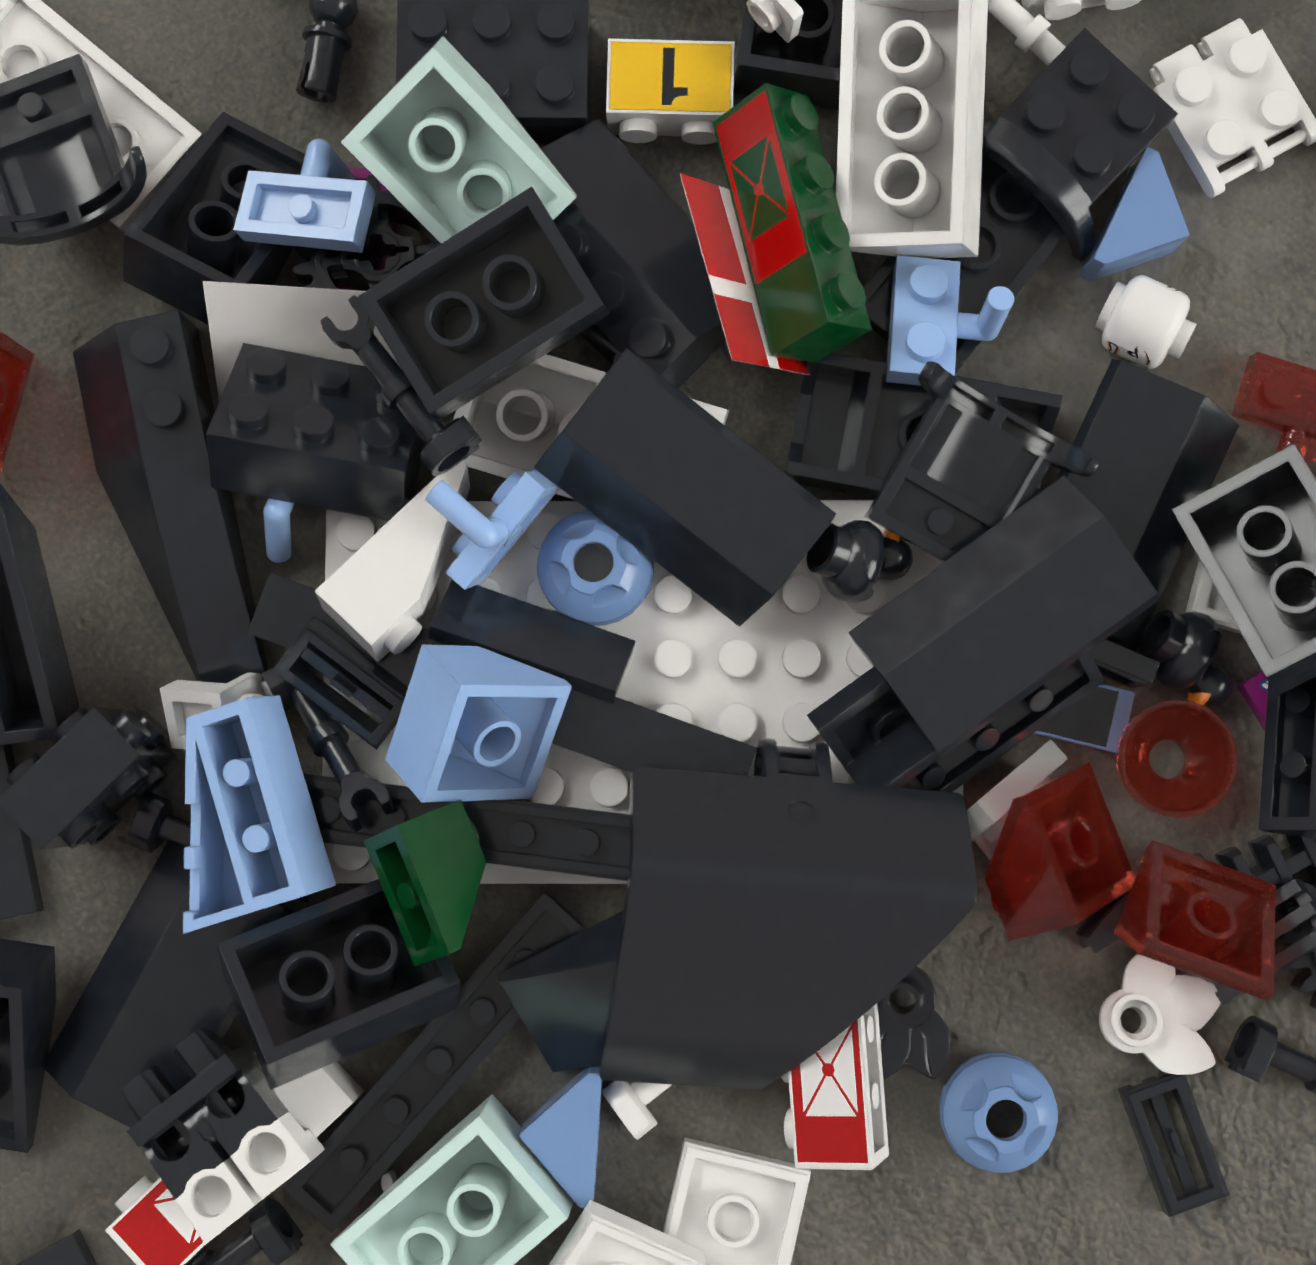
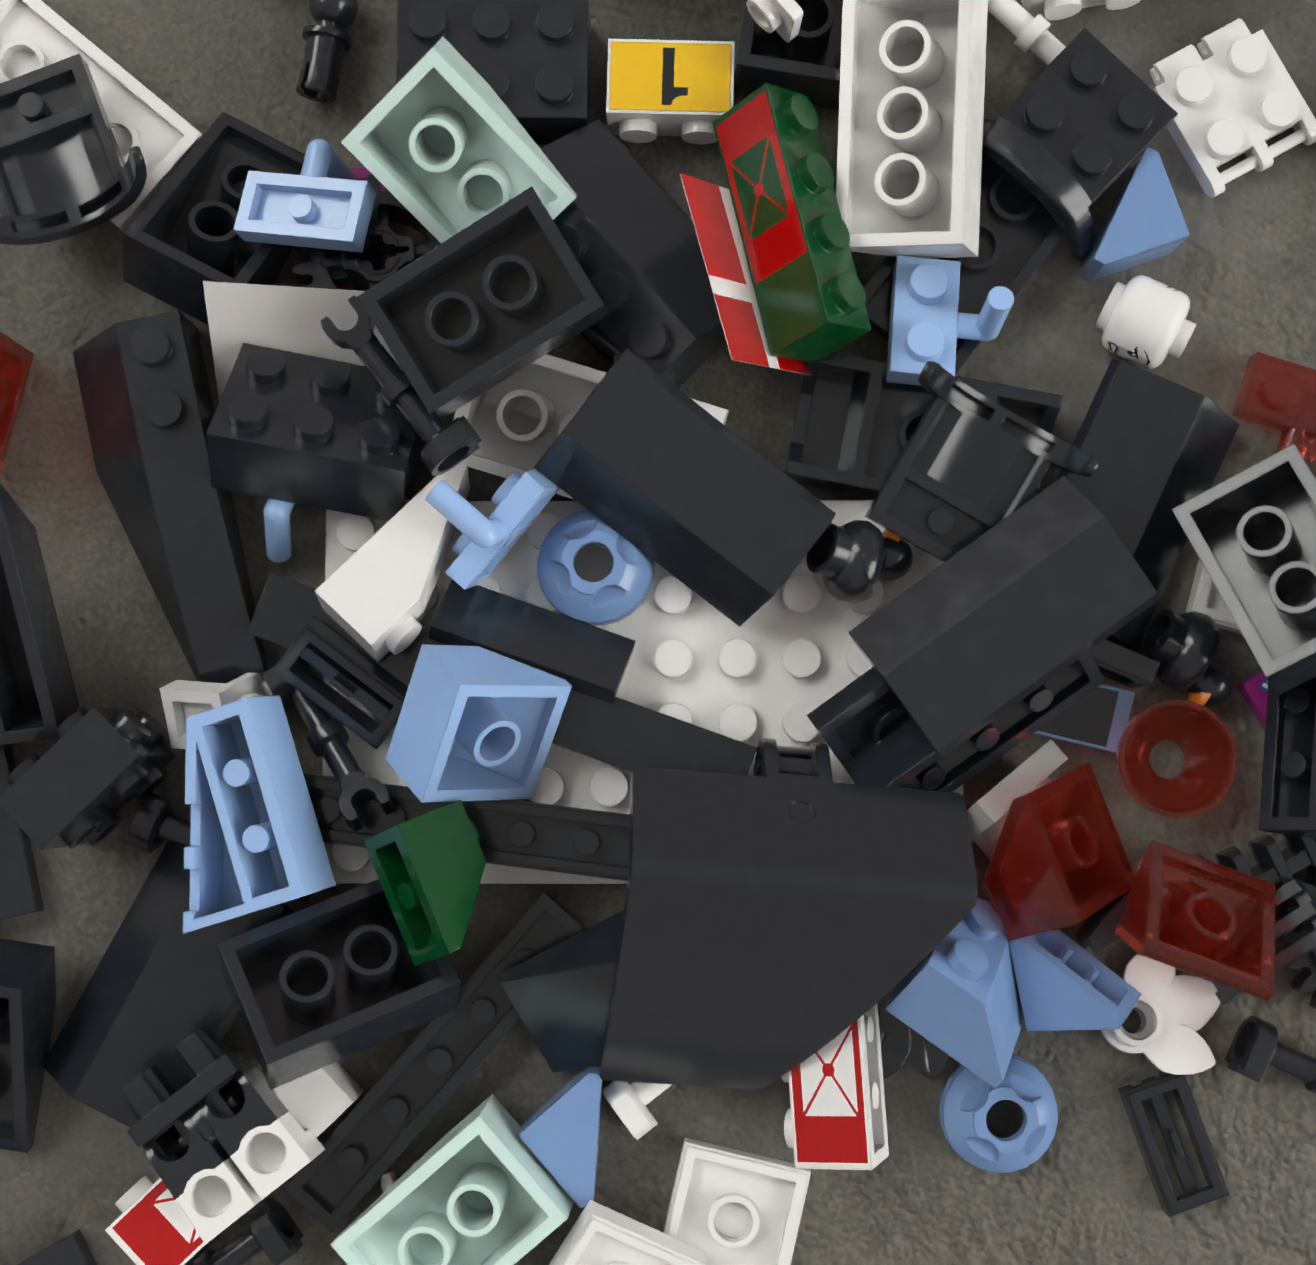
(966, 996): none -> medium blue slope
(1067, 986): none -> medium blue slope

